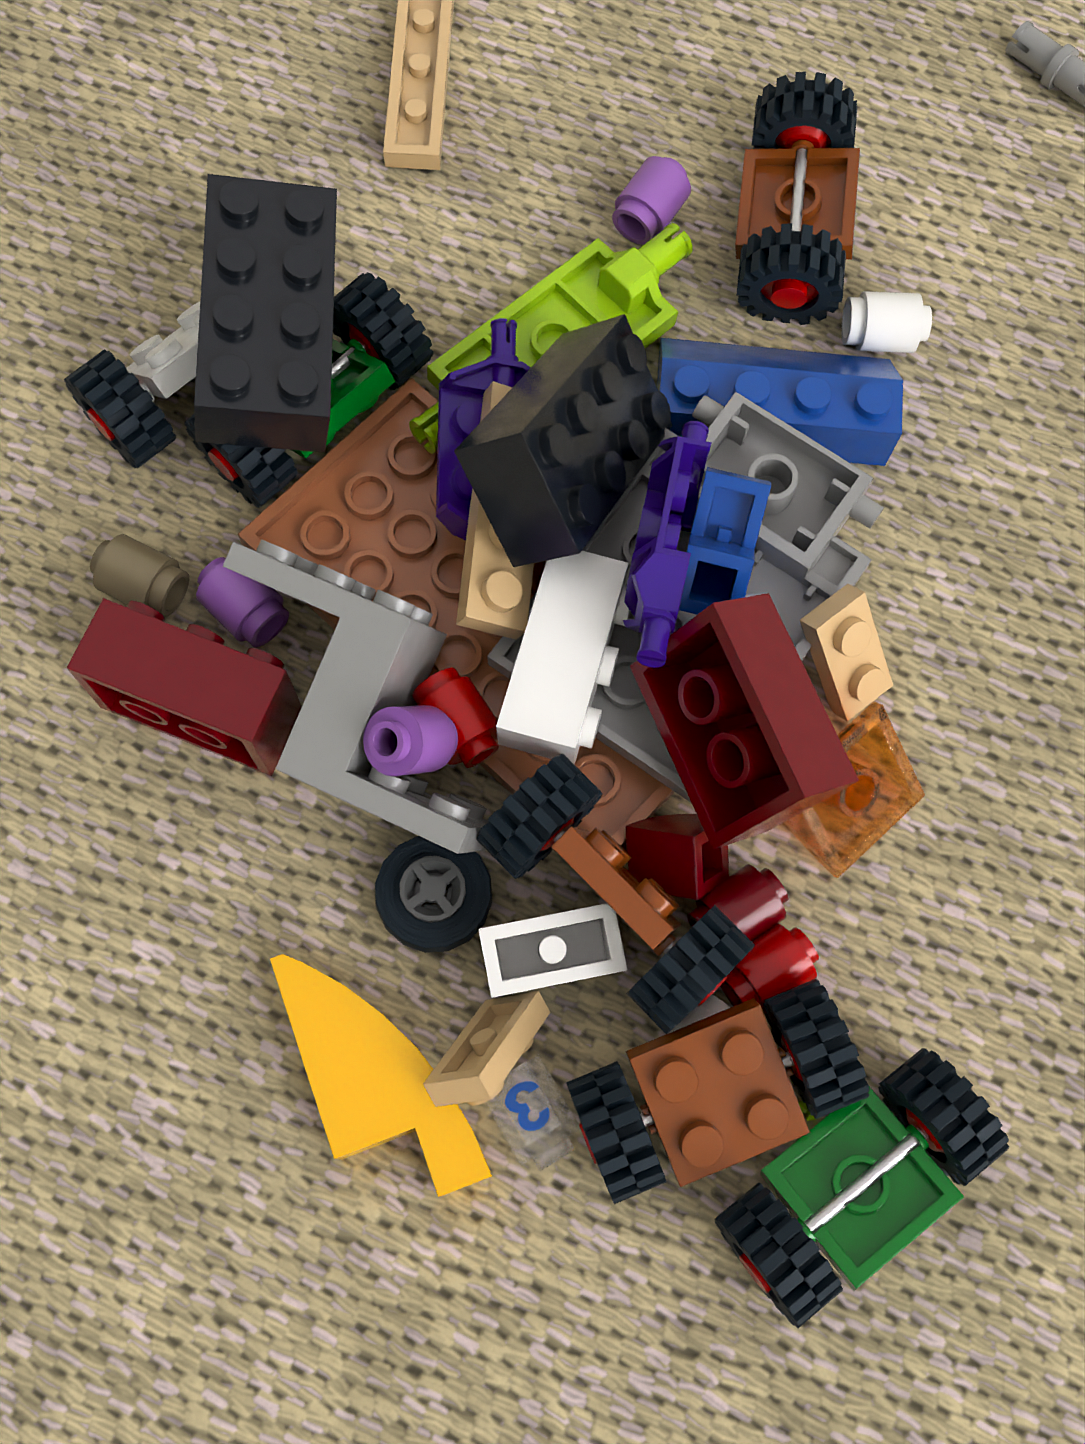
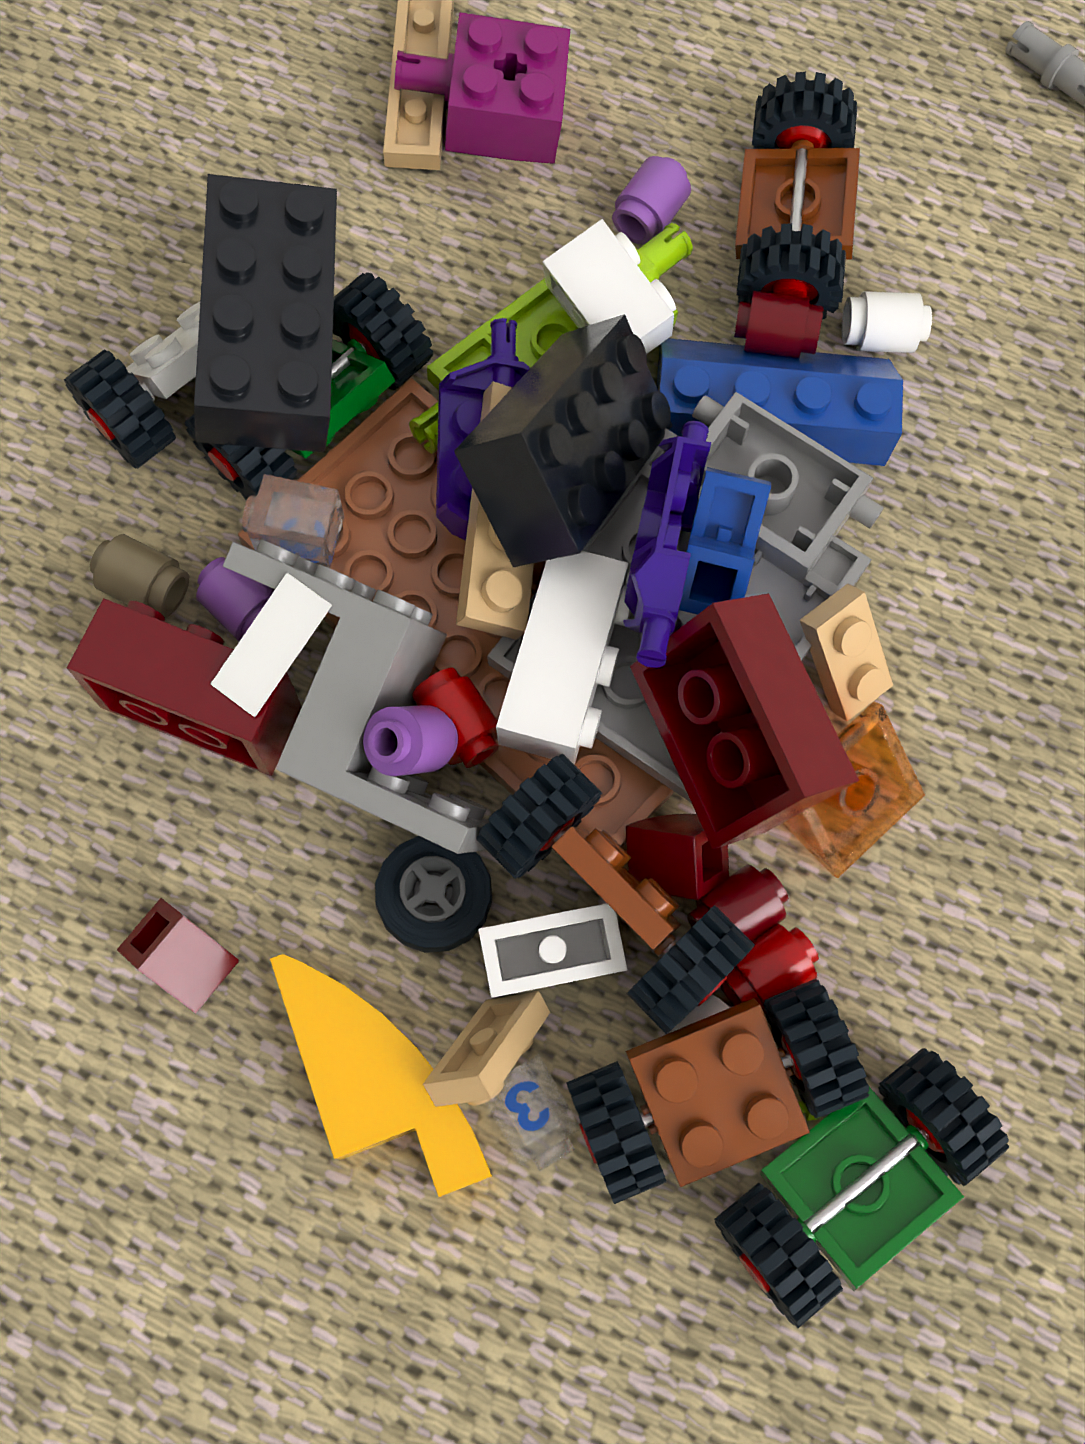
(177, 955): none -> brick
(271, 644): none -> white sticker
(295, 517): none -> clear brick
(499, 85): none -> magenta brick
(600, 279): none -> white brick
(779, 324): none -> dark red brick

